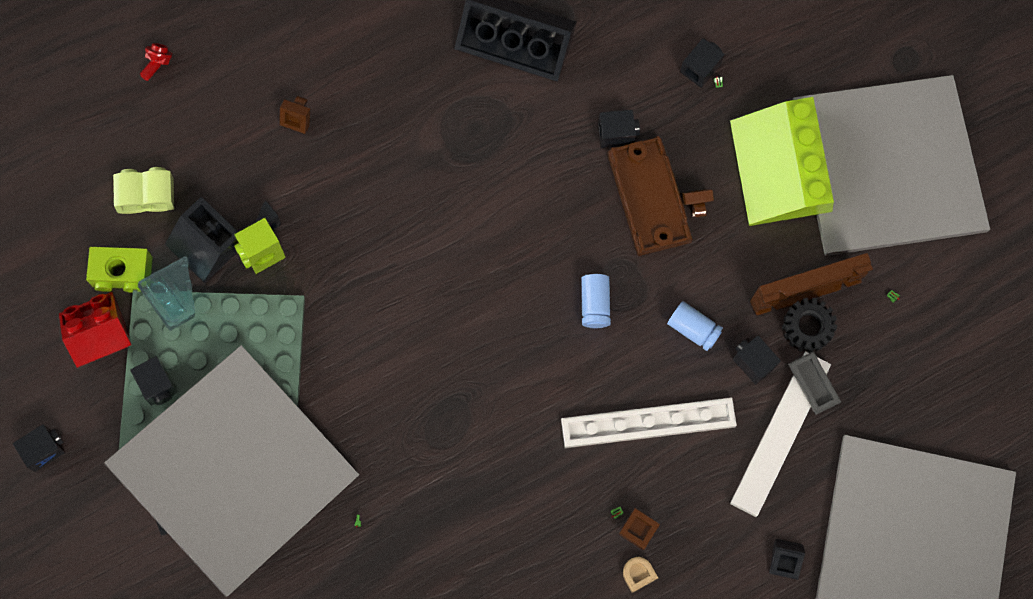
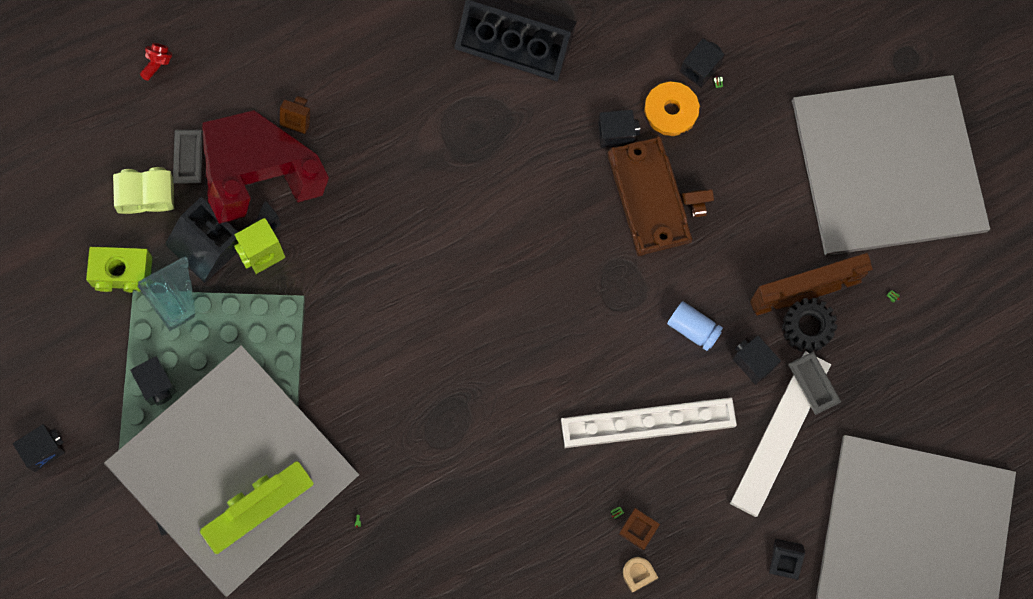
(93, 329): red slope -> none
(188, 156): none -> dark grey tile
(250, 150): none -> dark red wedge
(257, 506): none -> lime bracket
(595, 301): light blue piece -> none
(676, 94): none -> light orange tile
(782, 162): lime slope -> none

